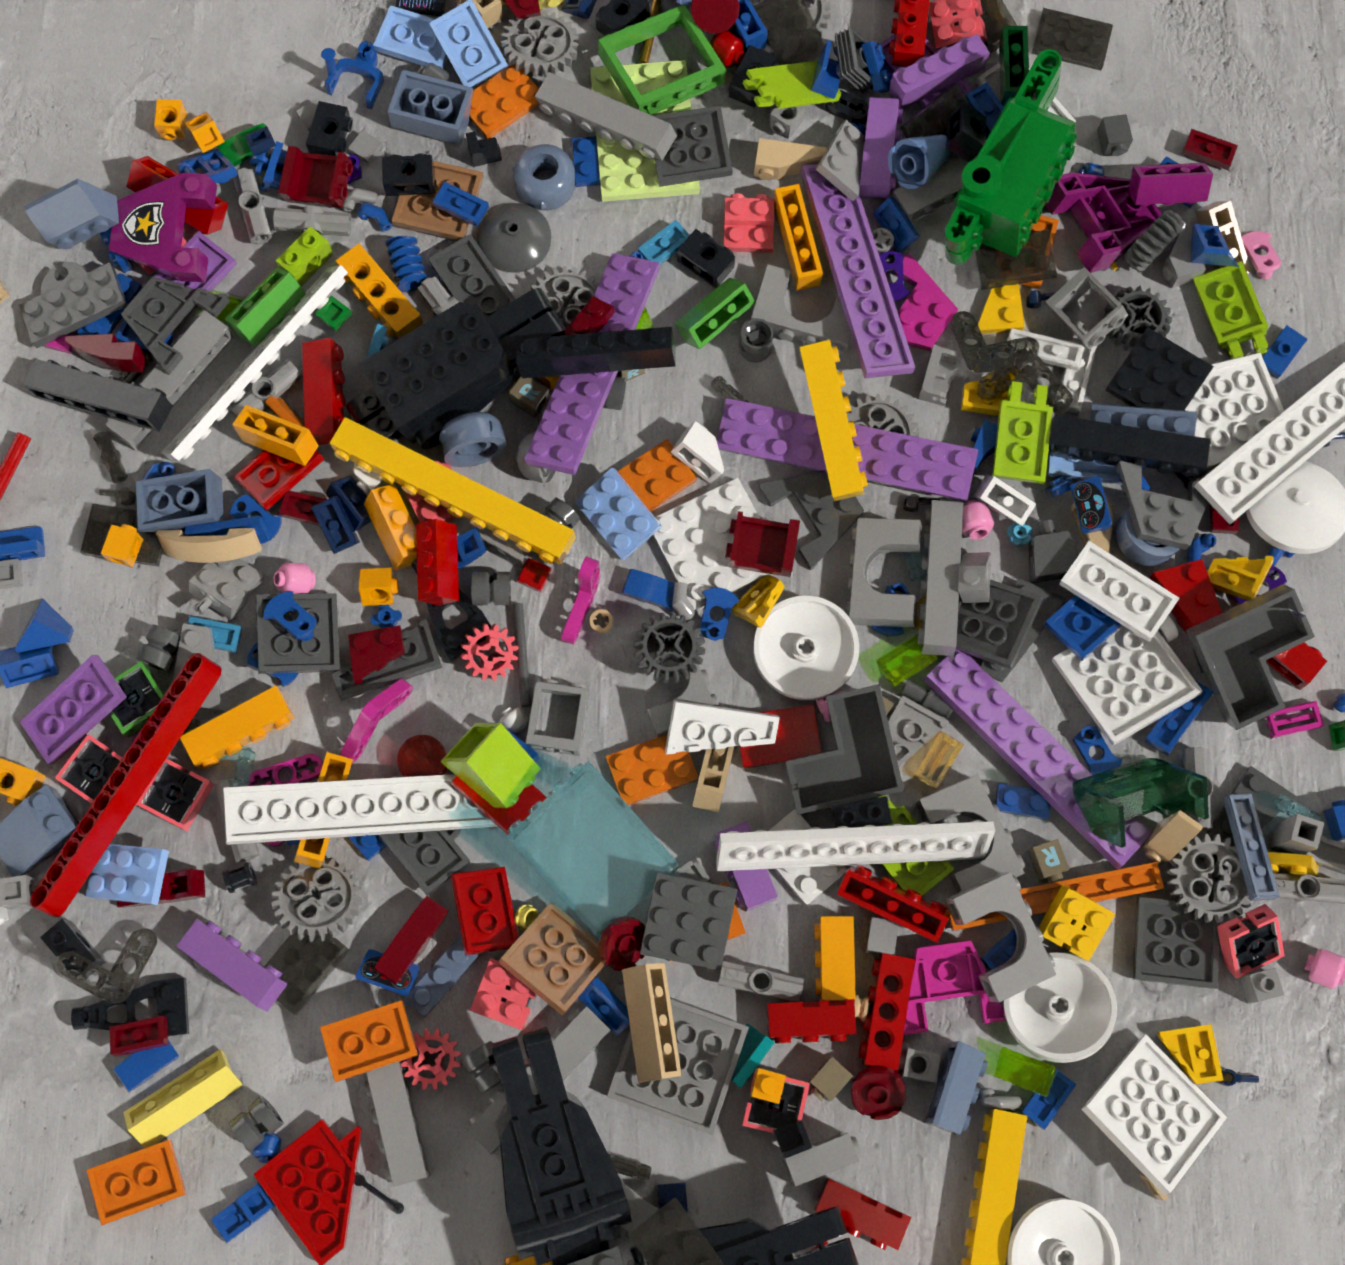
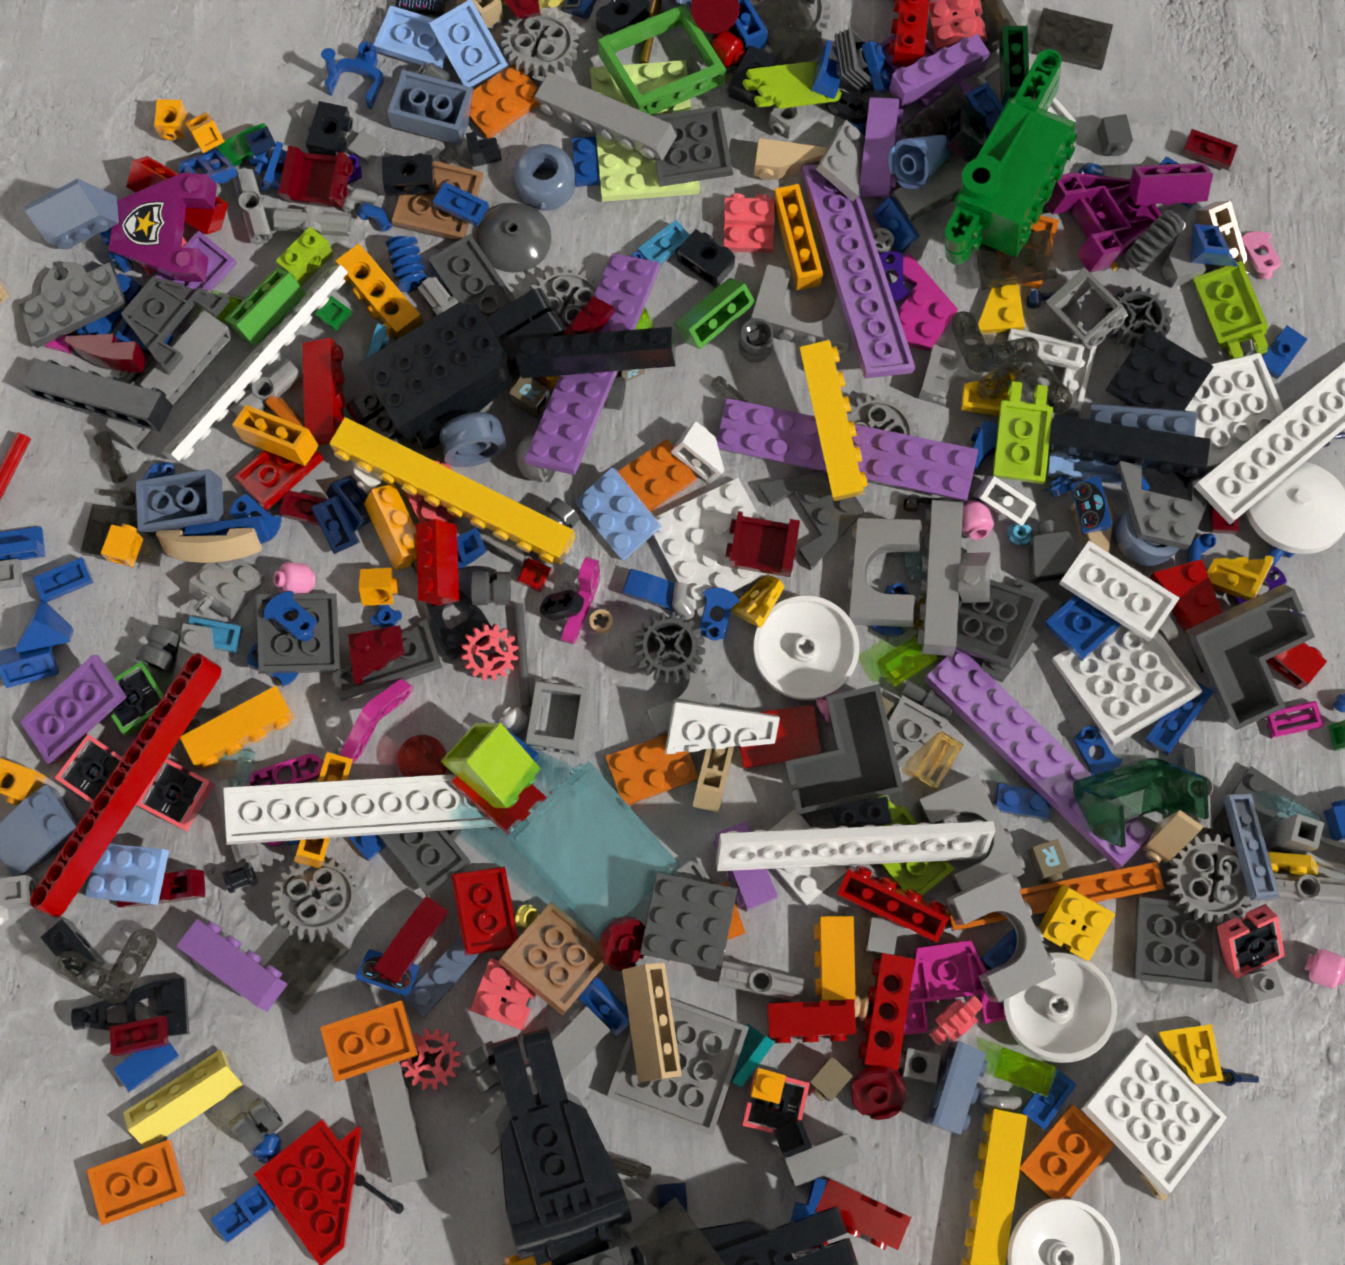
(63, 580): none -> blue plate
(449, 155): none -> clear smoke hand
(561, 605): none -> black beam
(802, 1210): none -> blue slope
(956, 1020): none -> coral gear
(1066, 1154): none -> orange plate

